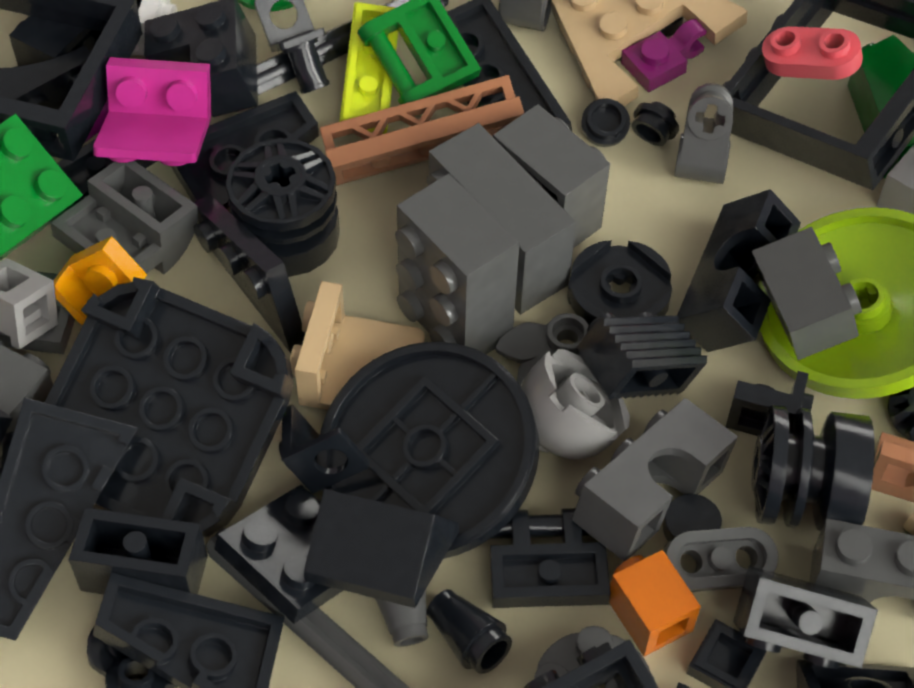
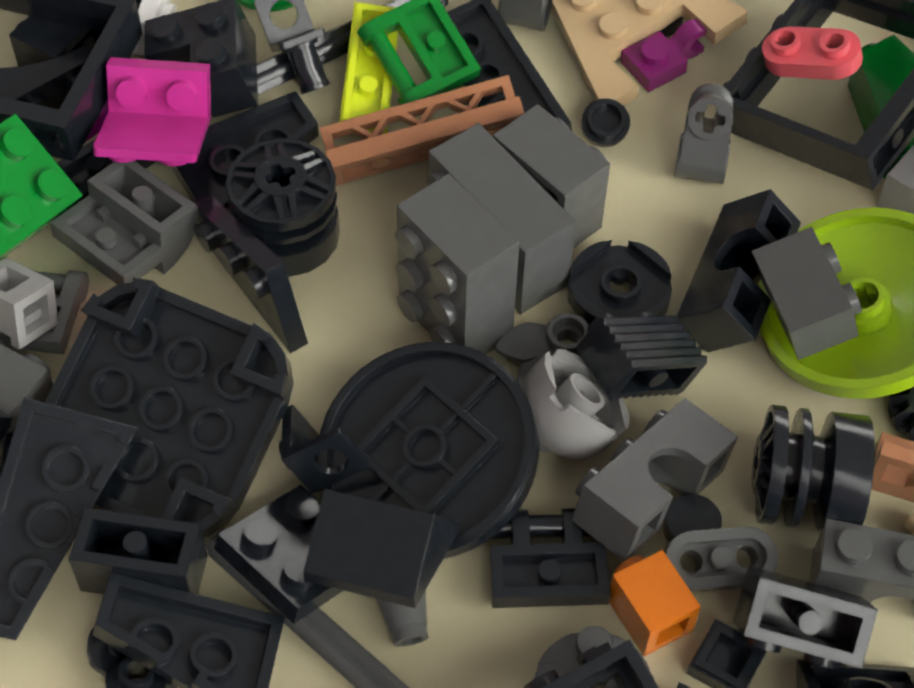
(94, 272): light orange bracket -> none
(339, 346): tan bracket -> none
(470, 632): black cone -> none
(655, 123): black plate -> none
(753, 400): black bracket -> none

